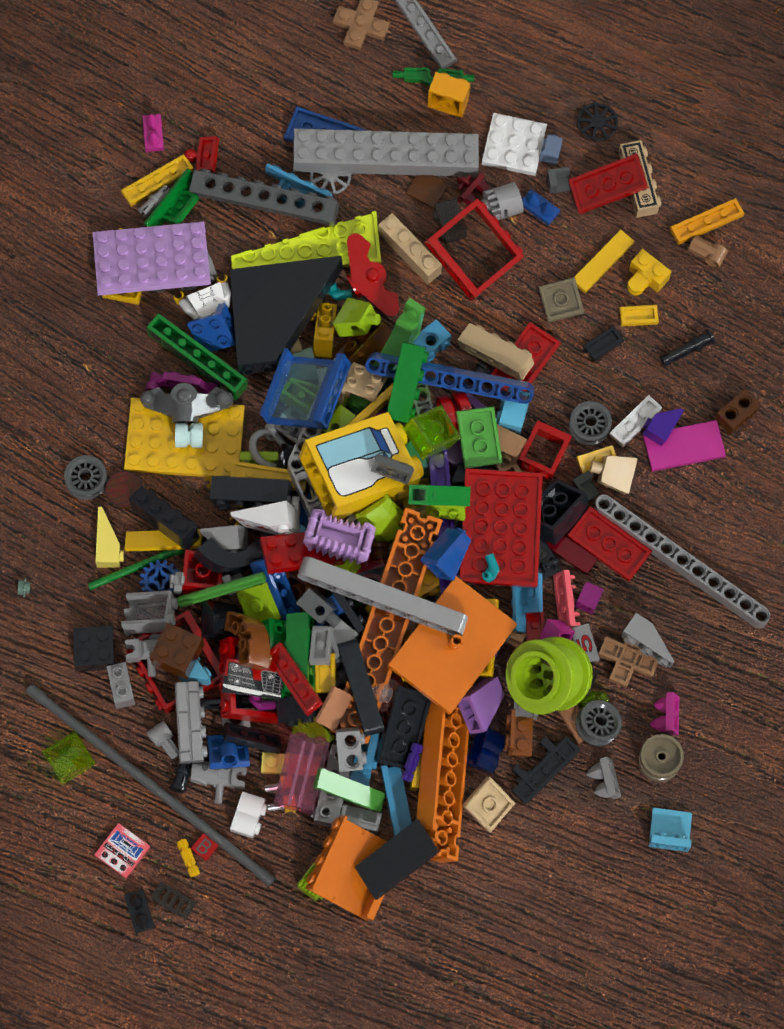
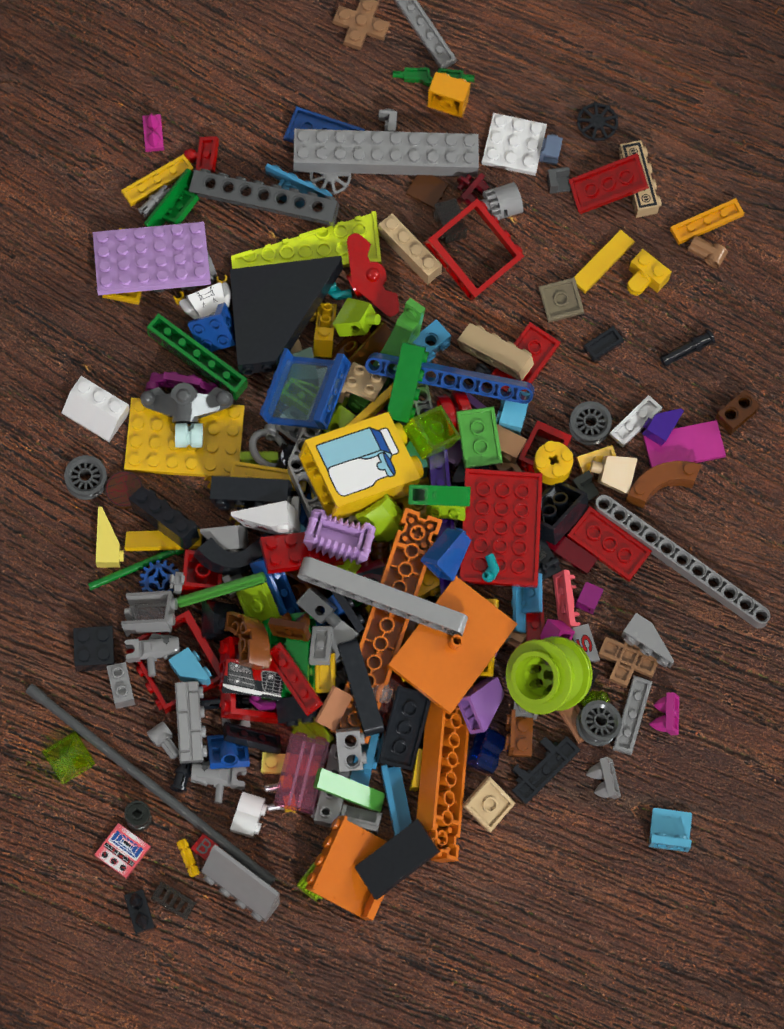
(23, 587): sand green plate -> none
(95, 409): none -> white slope
(138, 816): none -> pearl dark grey wheel
(177, 651): reddish brown brick -> none
(240, 884): none -> light grey slope
(286, 628): none -> reddish brown tile
(390, 119): none -> light grey bracket
(392, 469): dark grey bracket -> none
(412, 762): dark purple axle -> none
(540, 207): blue tile -> none
(556, 453): none -> yellow brick
(632, 715): none -> light grey tile
(638, 315): yellow tile -> none
(660, 476): none -> dark orange brick
(671, 754): dark tan wheel -> none

